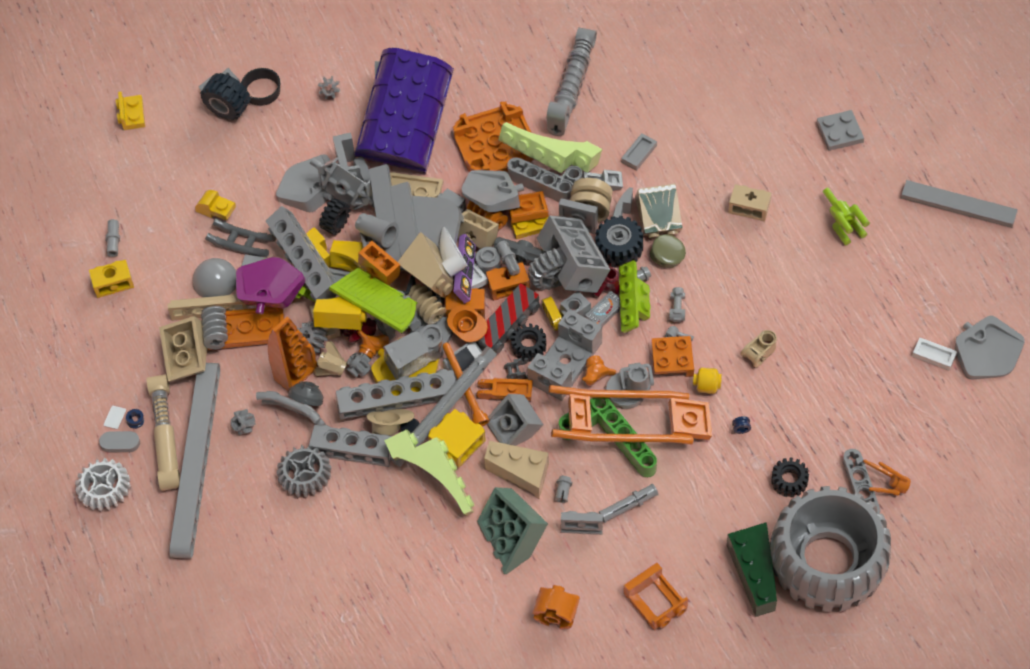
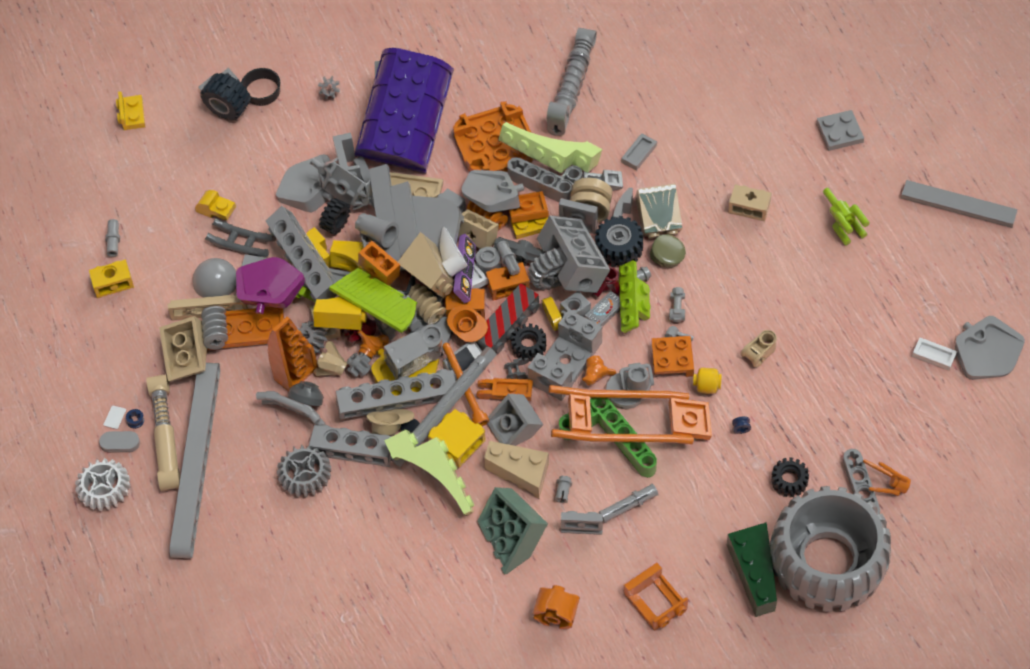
(243, 421): light grey gear -> none

